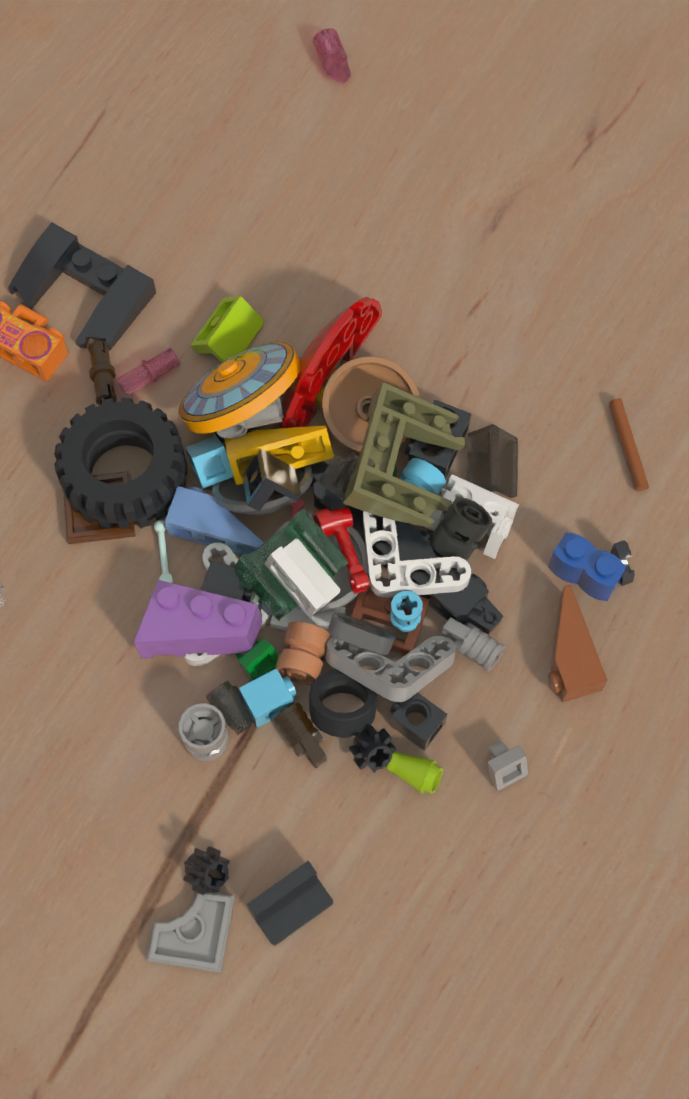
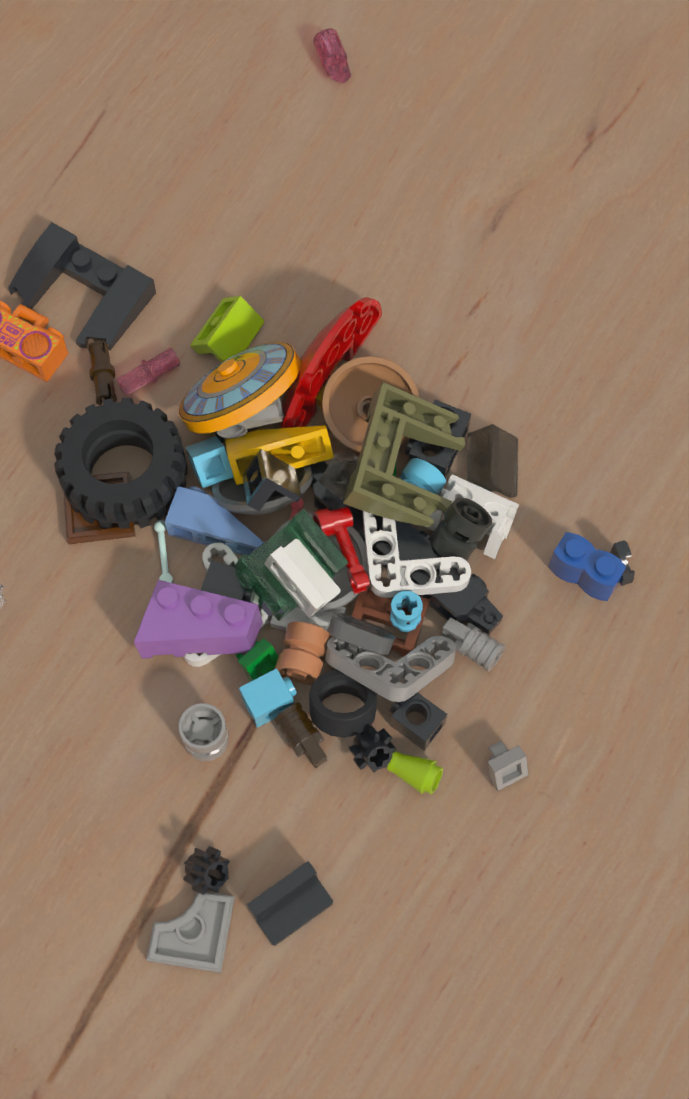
(232, 706): clear smoke cone -> none
(575, 663): dark orange slope -> none
(628, 444): dark orange bar -> none

